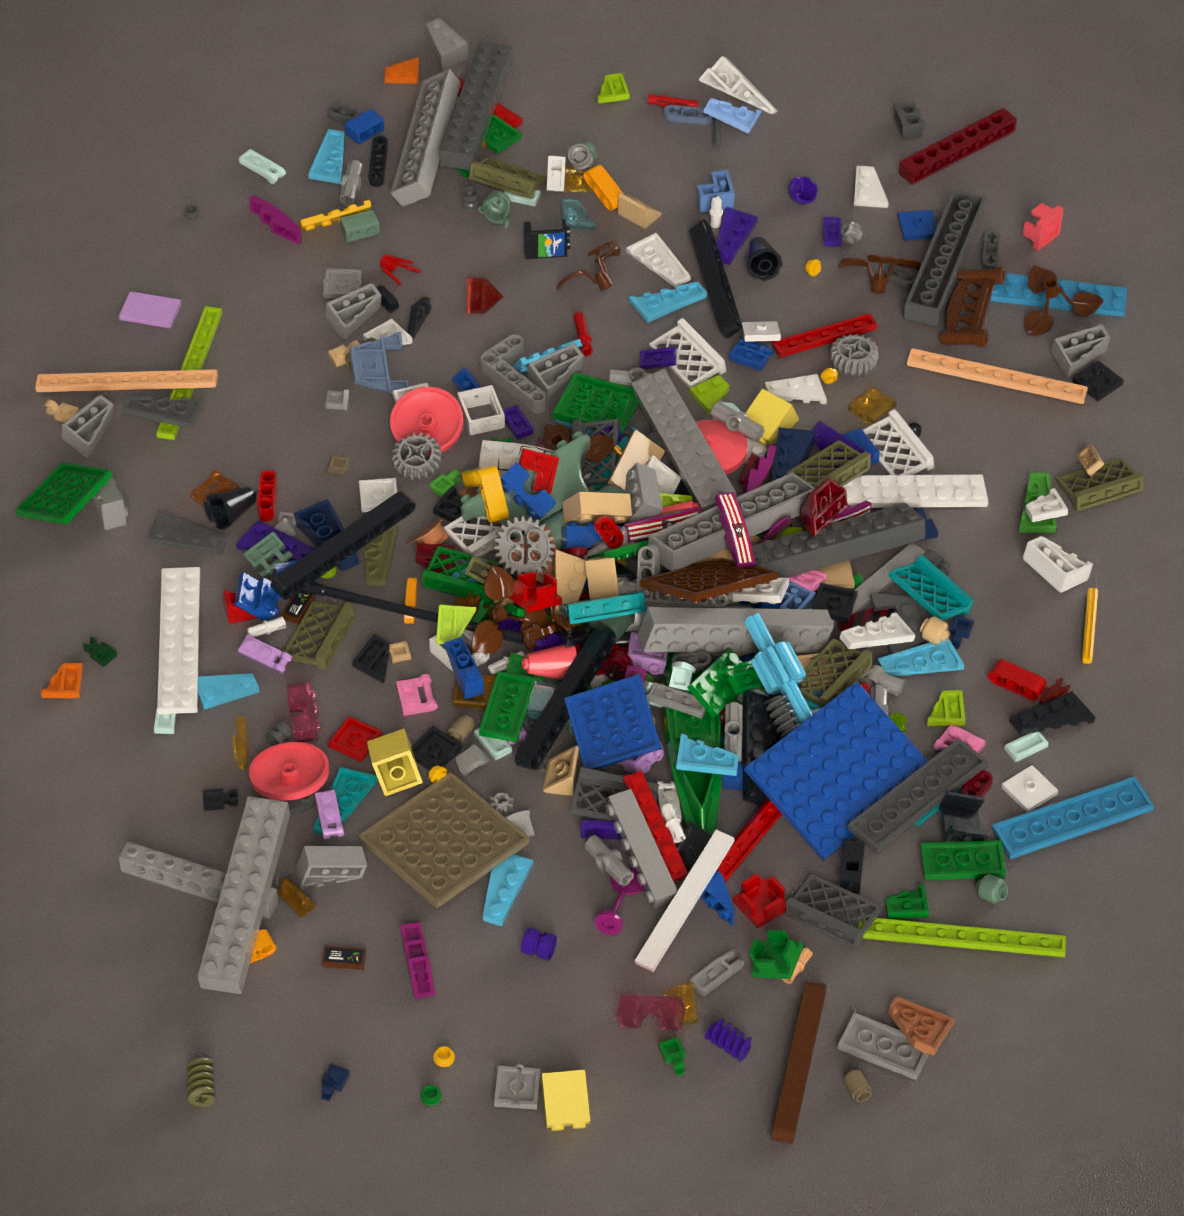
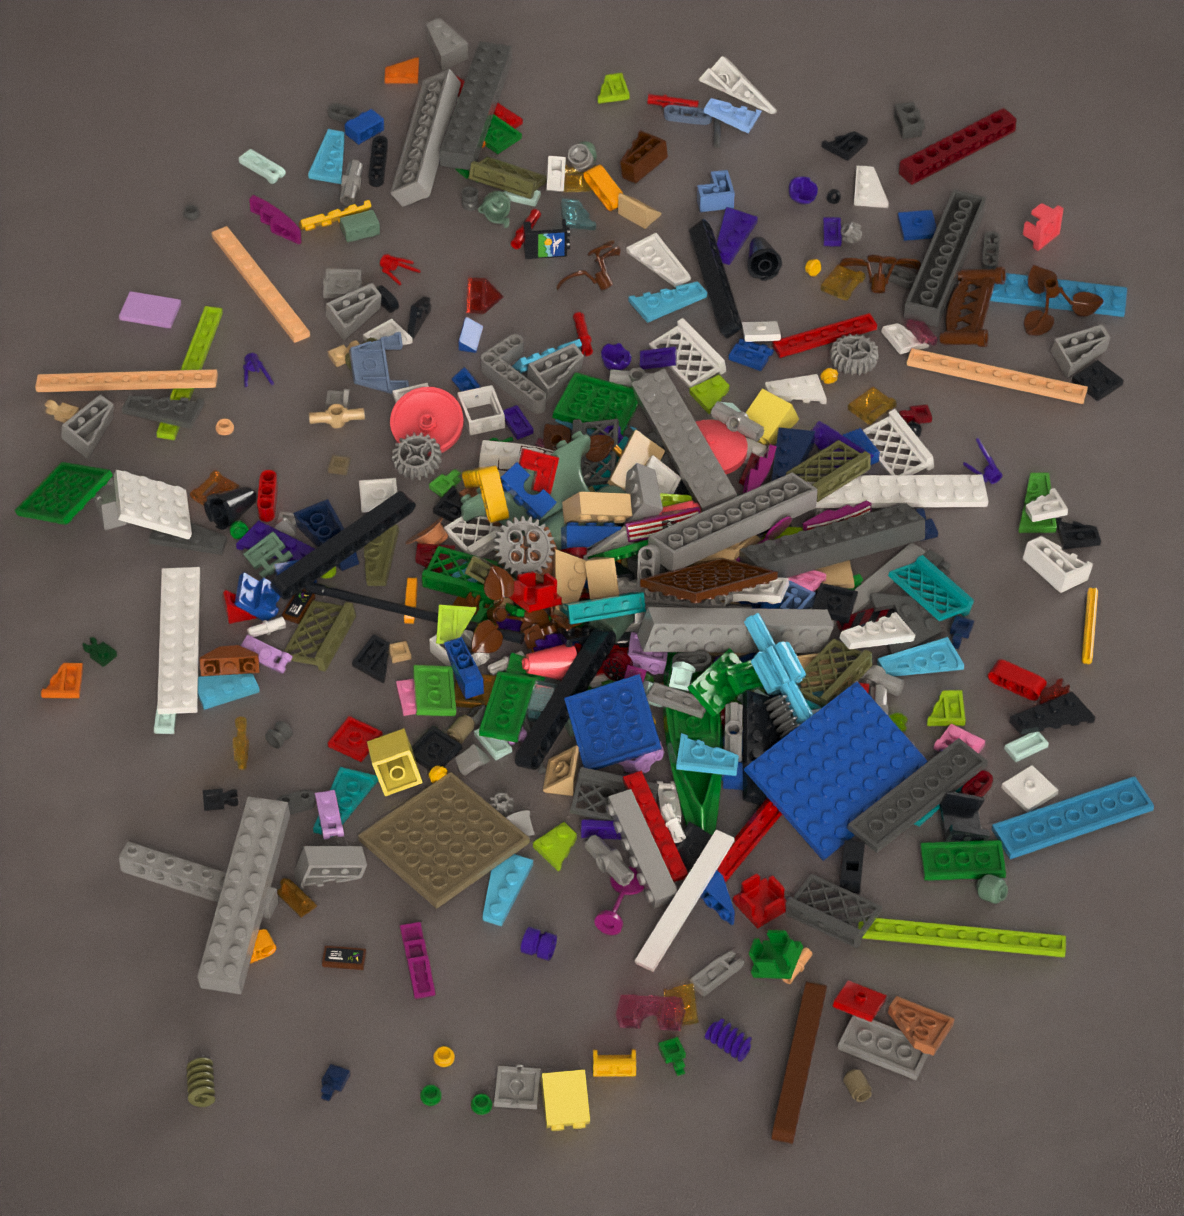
(152, 504): none -> white plate
(224, 427): none -> light nougat plate
(229, 660): none -> dark orange slope
(238, 529): none -> green plate
(253, 364): none -> dark purple plant
(261, 284): none -> light nougat plate
(289, 771): coral dish -> none
(301, 700): clear pink arch -> none
(336, 416): none -> tan pin
(434, 690): none -> bright green plate
(470, 336): none -> slope
(477, 713): none -> dark grey plate
(481, 1104): none -> green plate
(518, 240): none -> red pin
(556, 844): none -> lime wing
(607, 531): red plate -> none
(614, 1064): none -> yellow hinge
(615, 356): none -> dark purple hair
(643, 156): none -> reddish brown wedge
(716, 212): white axle -> none
(735, 529): slope -> none
(823, 506): dark red wedge -> none
(830, 199): none -> black hinge
(838, 279): none -> clear yellow plate
(846, 145): none -> black wing
(859, 1001): none -> red plate
(902, 338): none -> white wing
(908, 904): green wing -> none
(918, 414): none -> dark red plate
(921, 332): none -> clear pink tile
(934, 630): tan head -> none
(991, 472): none -> dark purple plant
(1077, 534): none -> black wing
(1090, 459): tan plate -> none
(1102, 491): olive fence -> none

